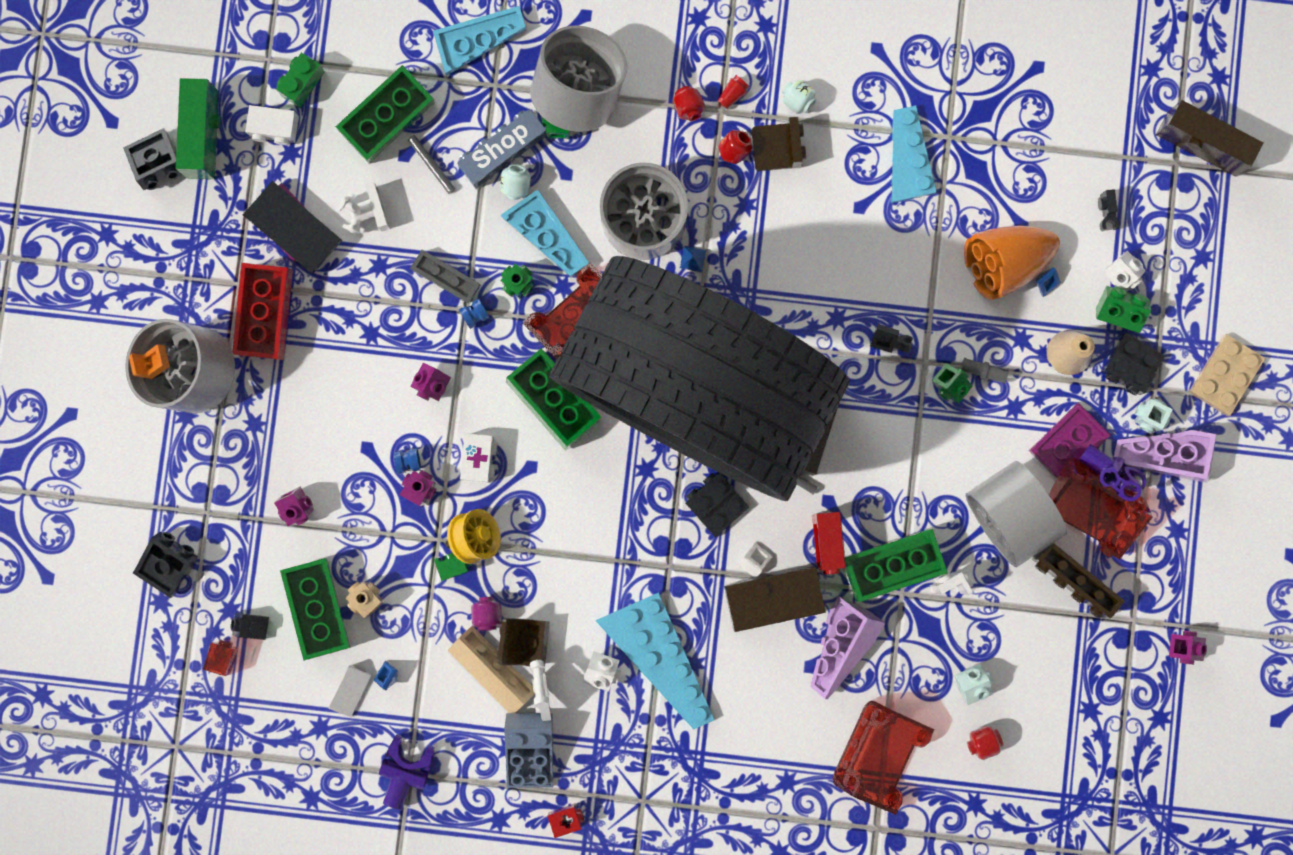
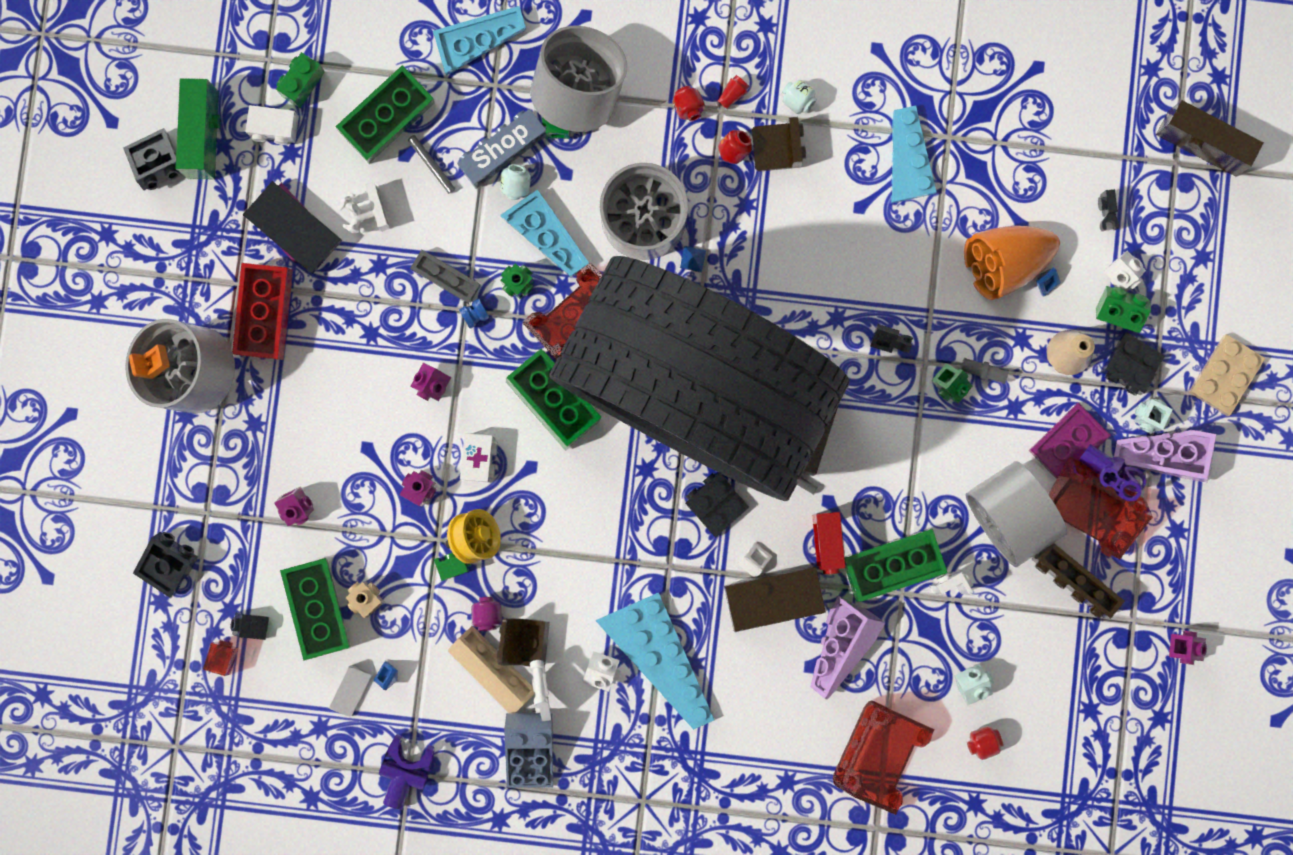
(407, 460): blue wheel -> none
(561, 828): red brick -> none

